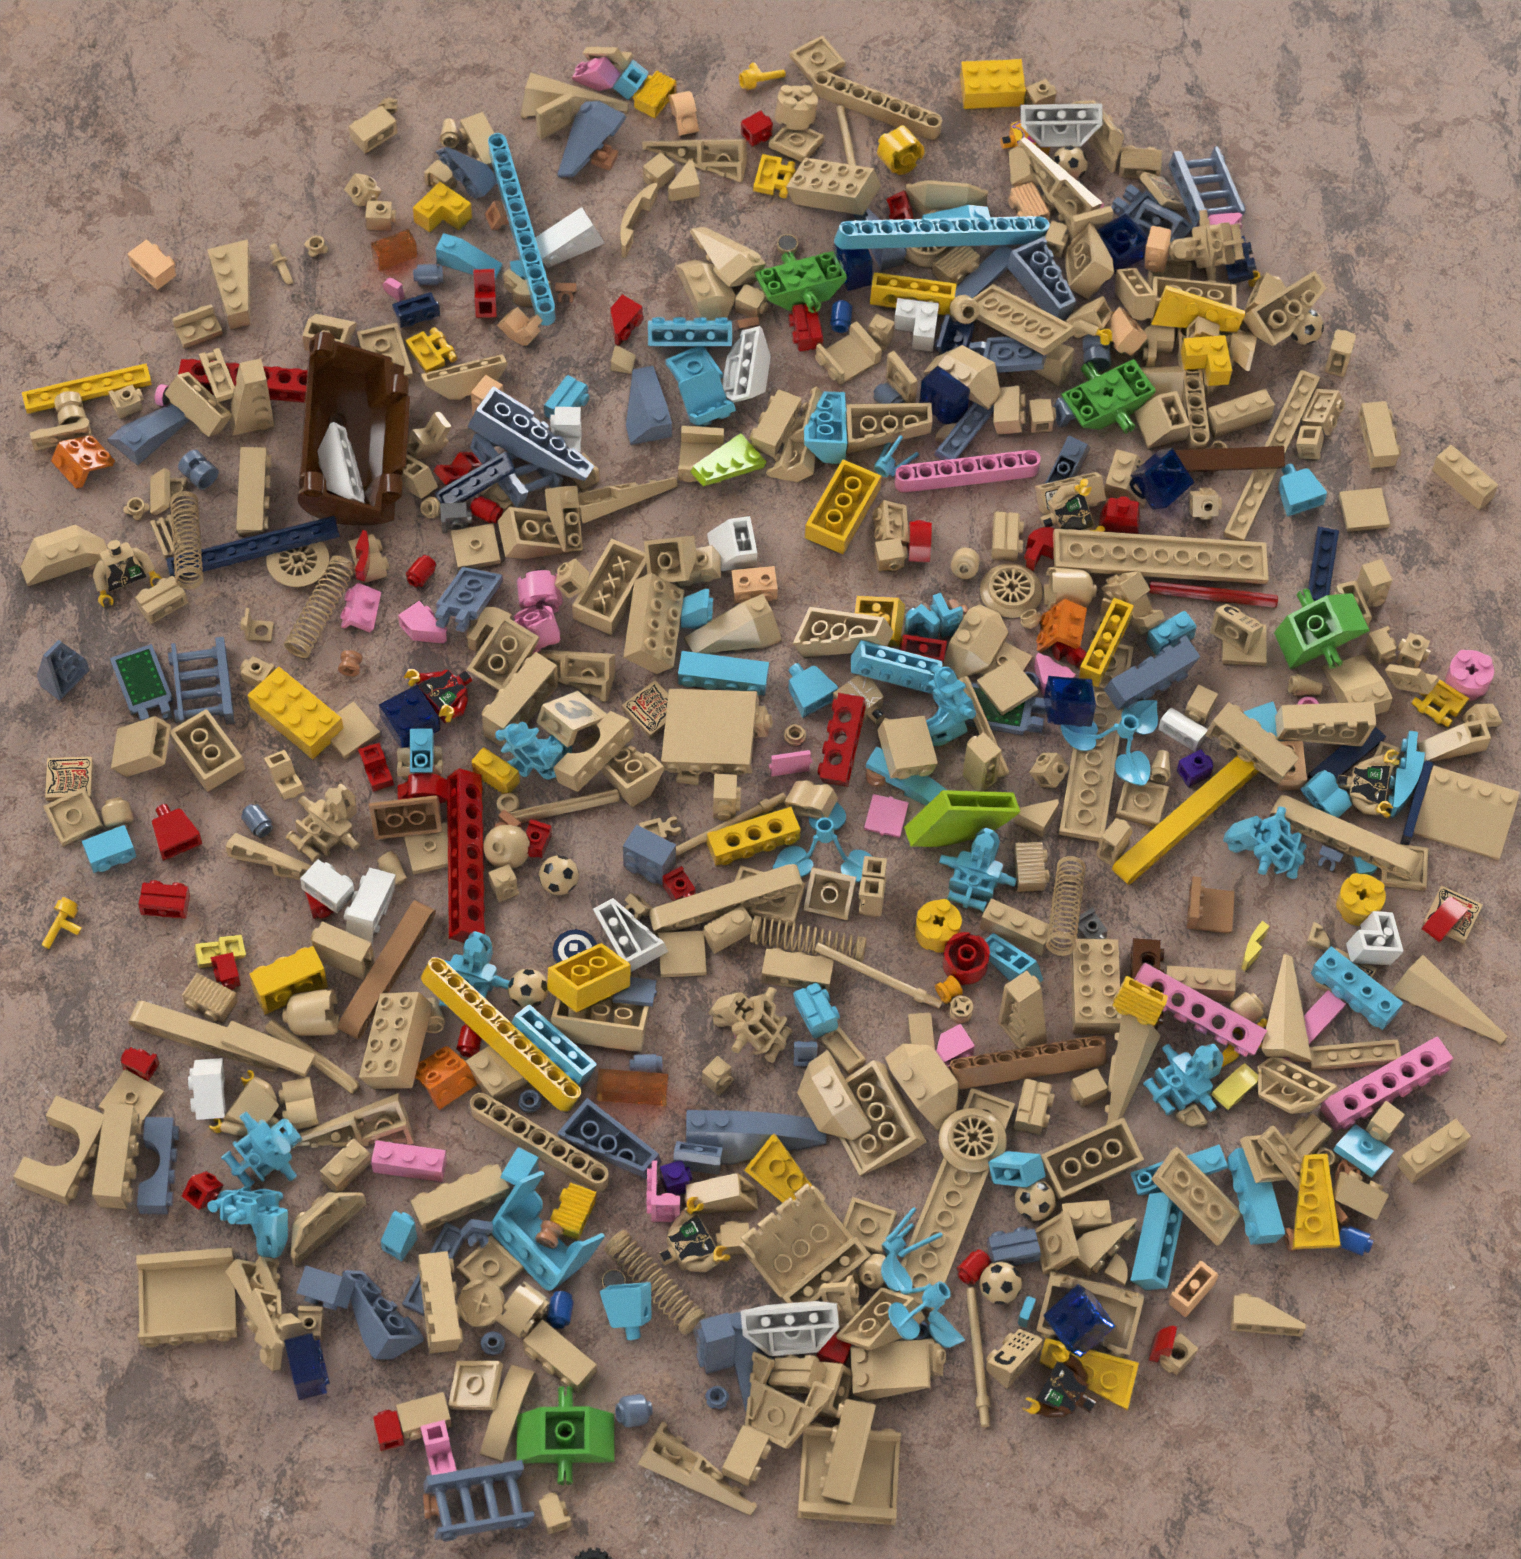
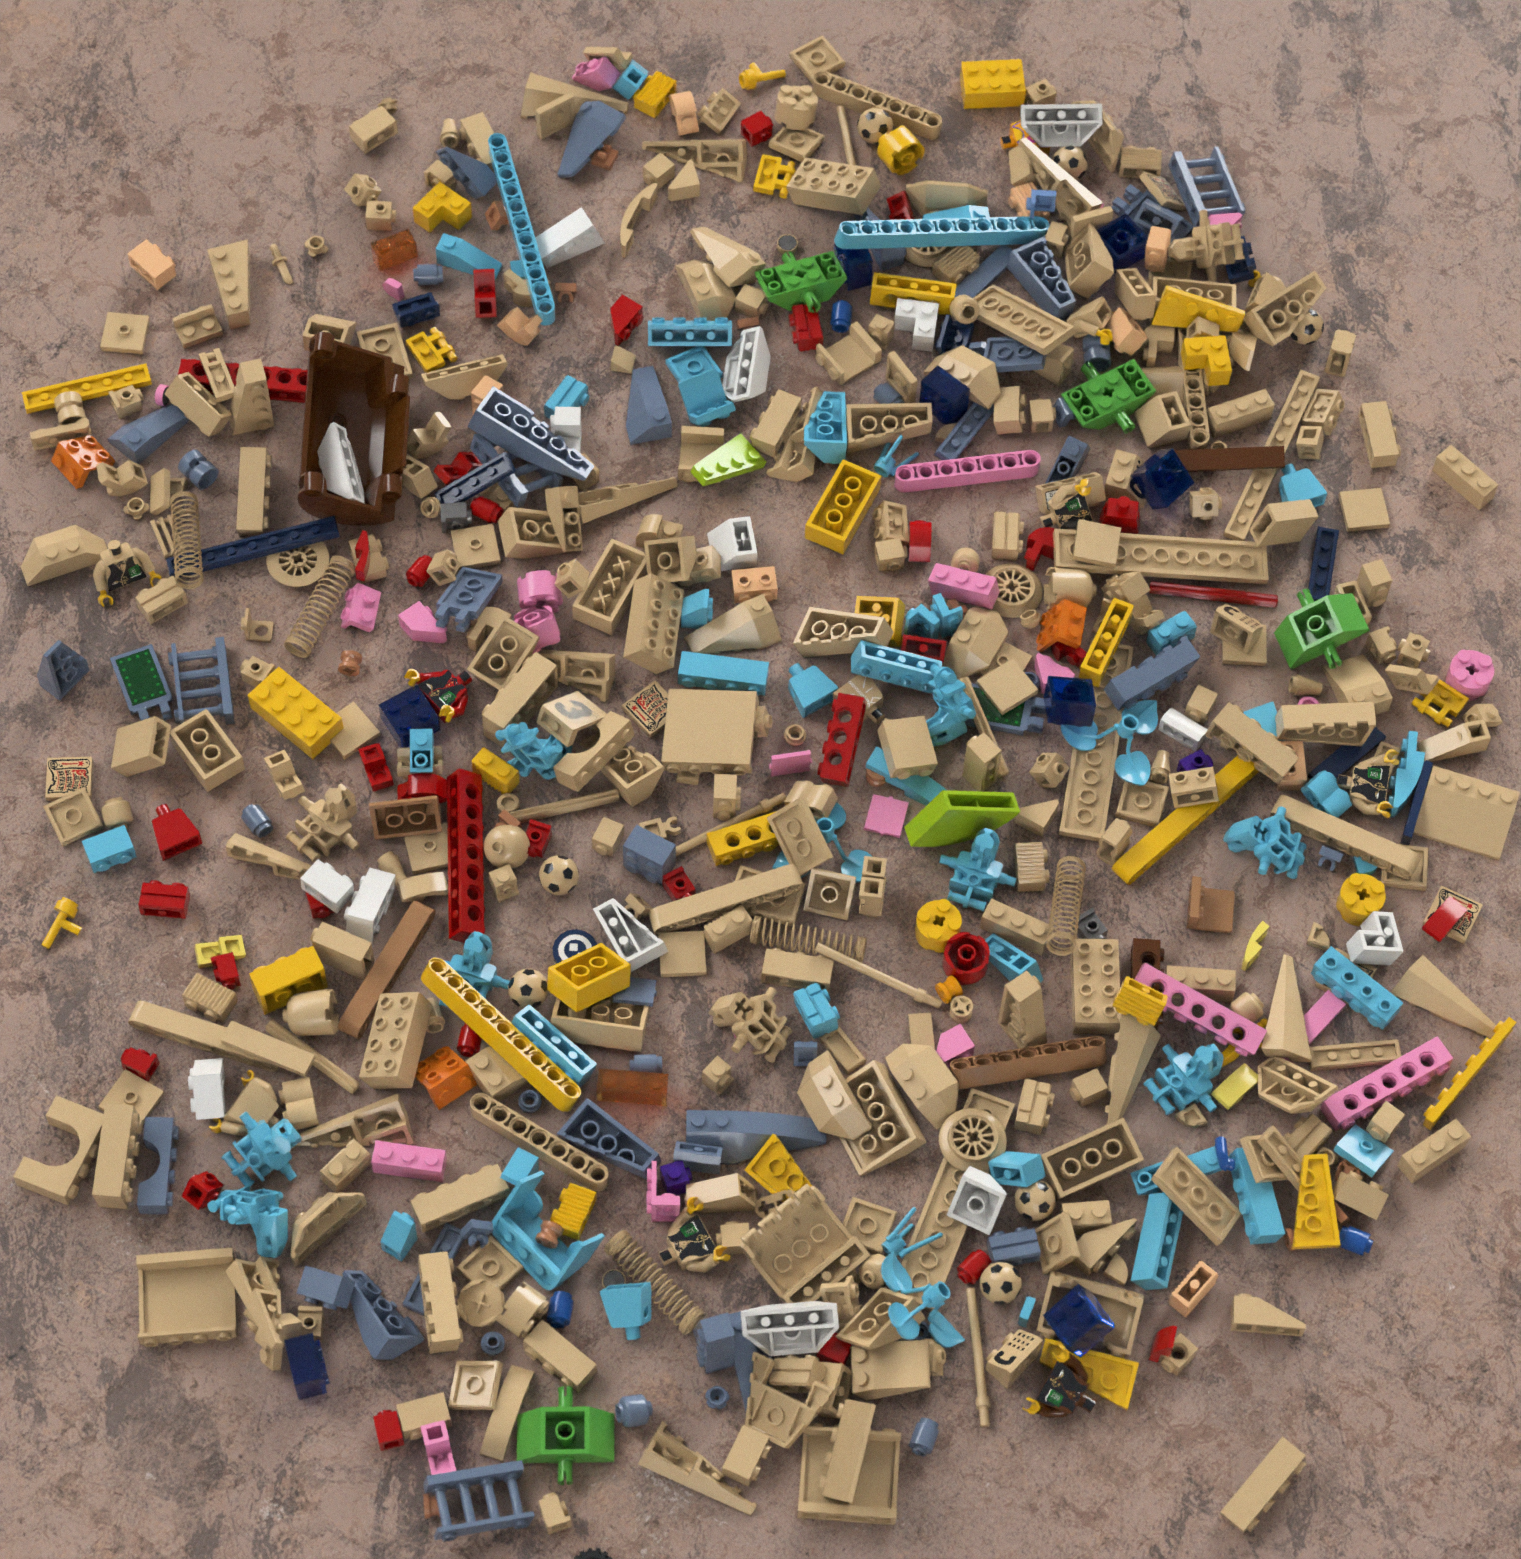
(122, 480): none -> tan brick
(125, 333): none -> tan plate
(422, 885): none -> tan slope
(447, 563): none -> tan brick
(607, 837): none -> tan brick
(655, 528): none -> tan brick
(719, 110): none -> tan bracket
(770, 1199): none -> tan beam
(800, 836): none -> tan plate
(874, 124): none -> tan piece
(924, 1436): none -> sand blue brick
(964, 586): none -> bright pink brick
(977, 1200): none -> white slope
(1041, 201): none -> medium blue bracket
(1096, 543): none -> tan tile
(1193, 787): none -> tan brick
(1222, 1155): none -> blue arm
(1264, 1485): none -> tan wedge
(1283, 522): none -> tan brick
(1473, 1065): none -> yellow plate

